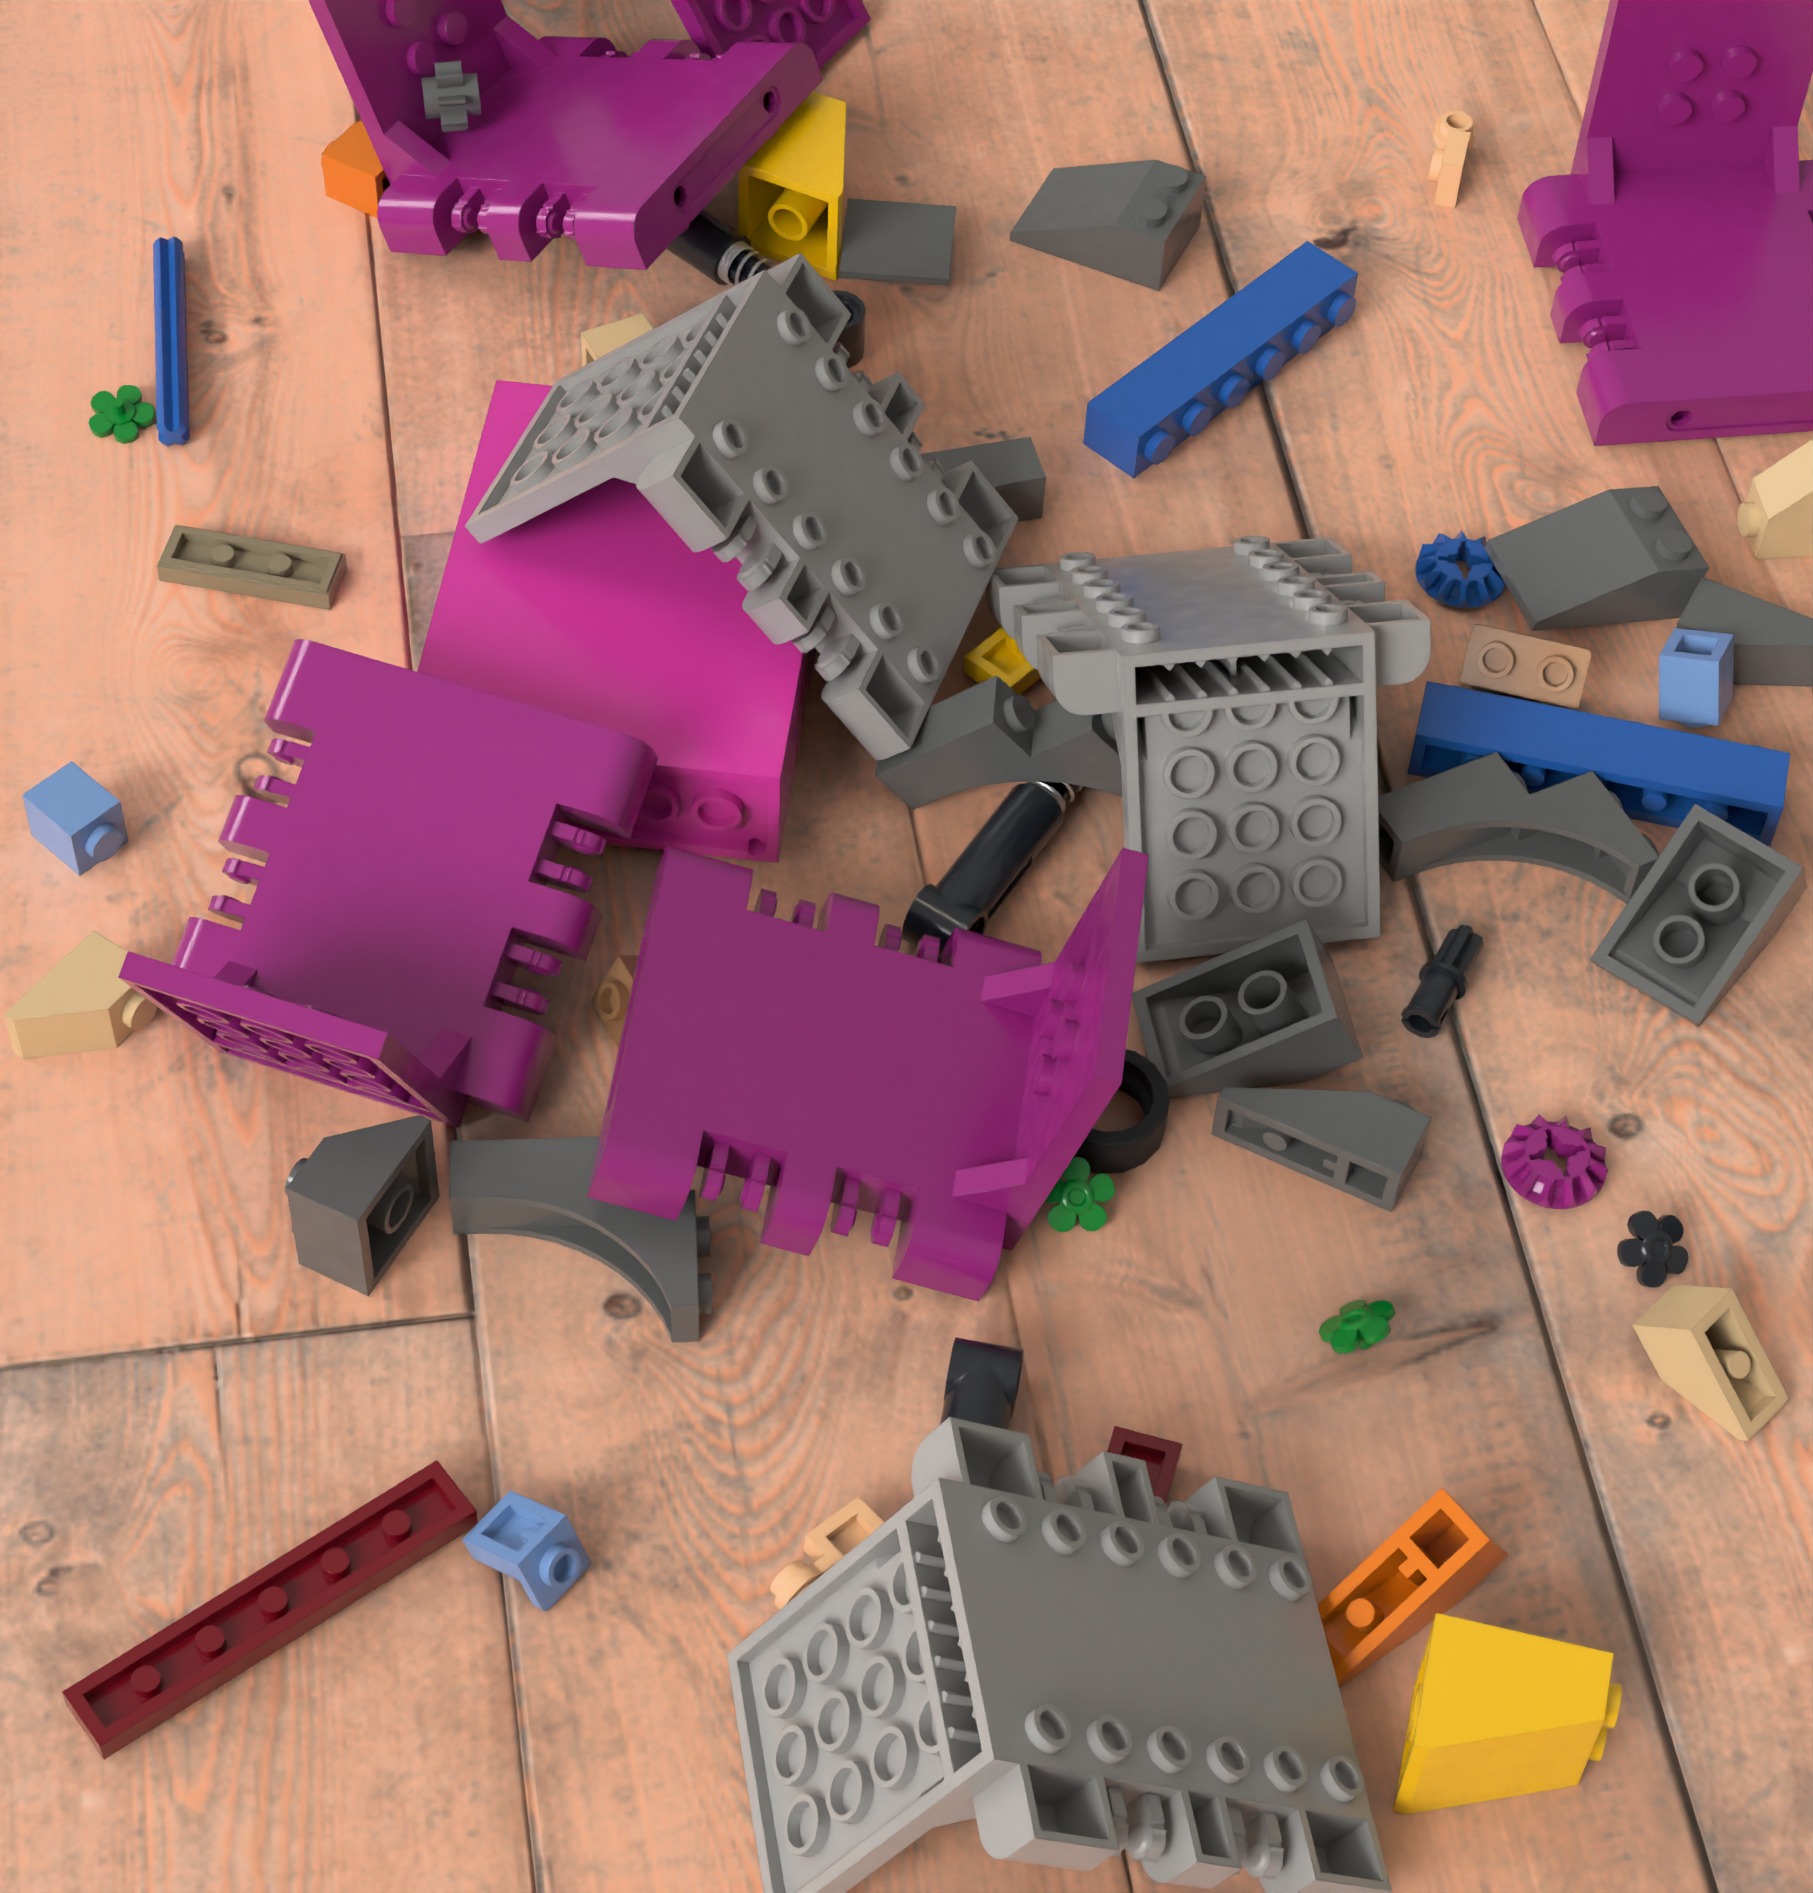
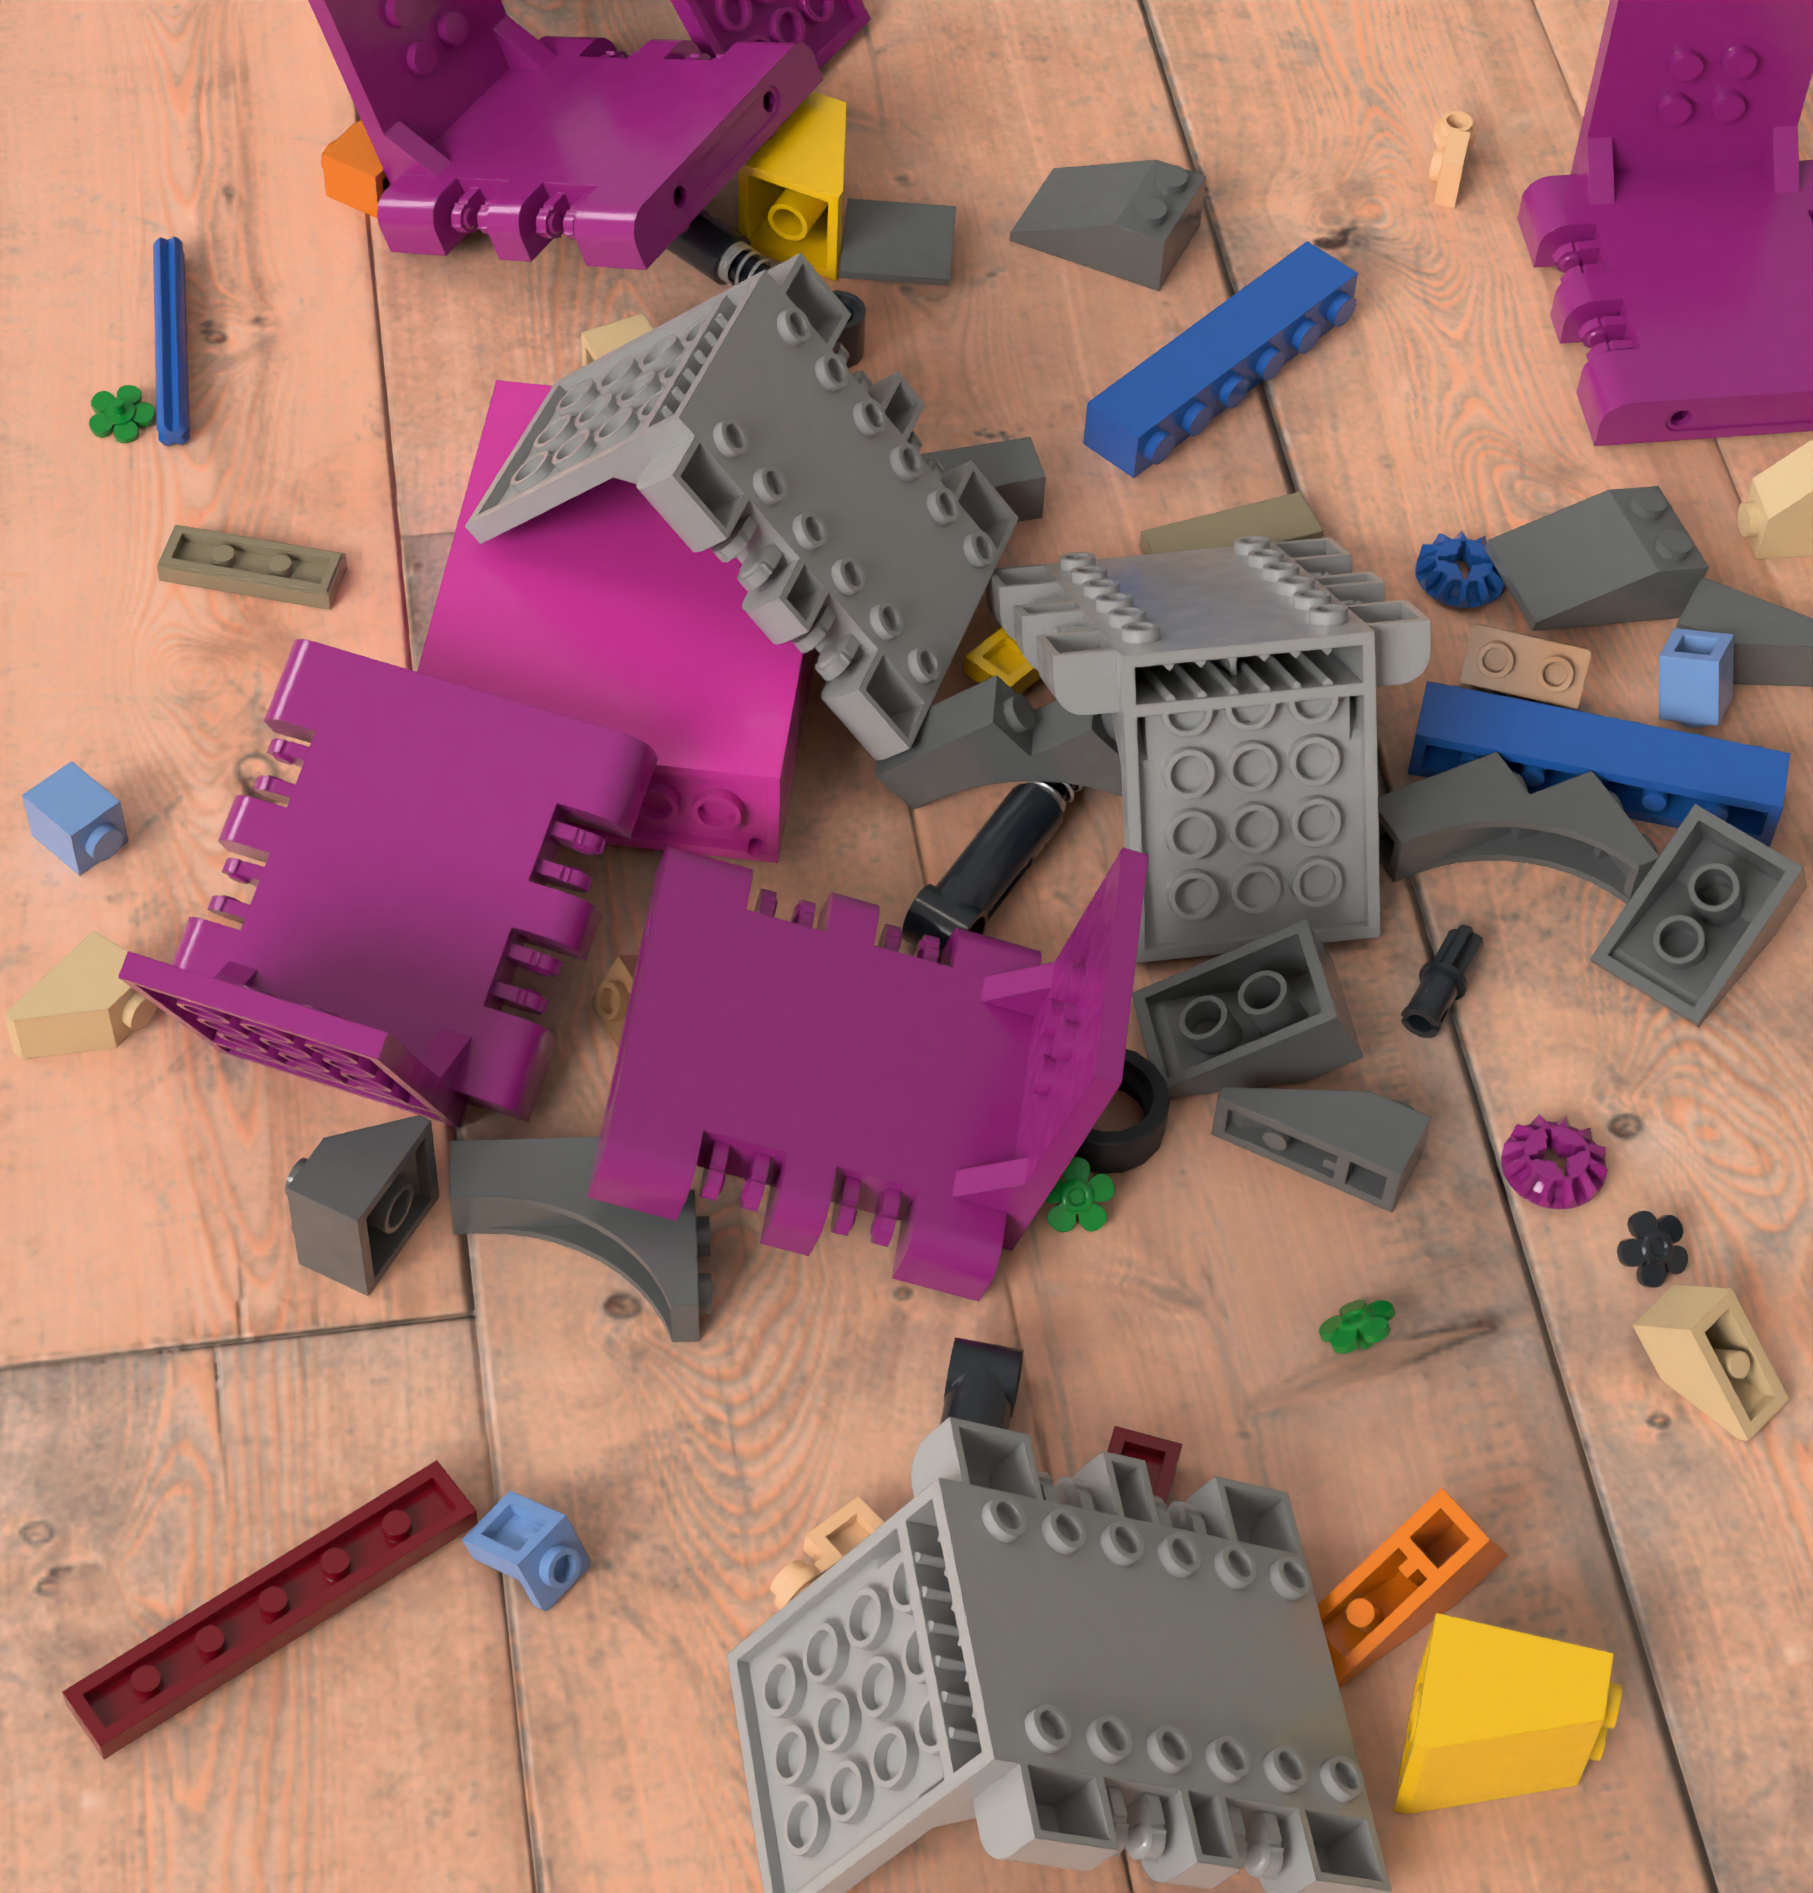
(451, 96): dark grey gear -> none
(1276, 518): none -> dark tan tile

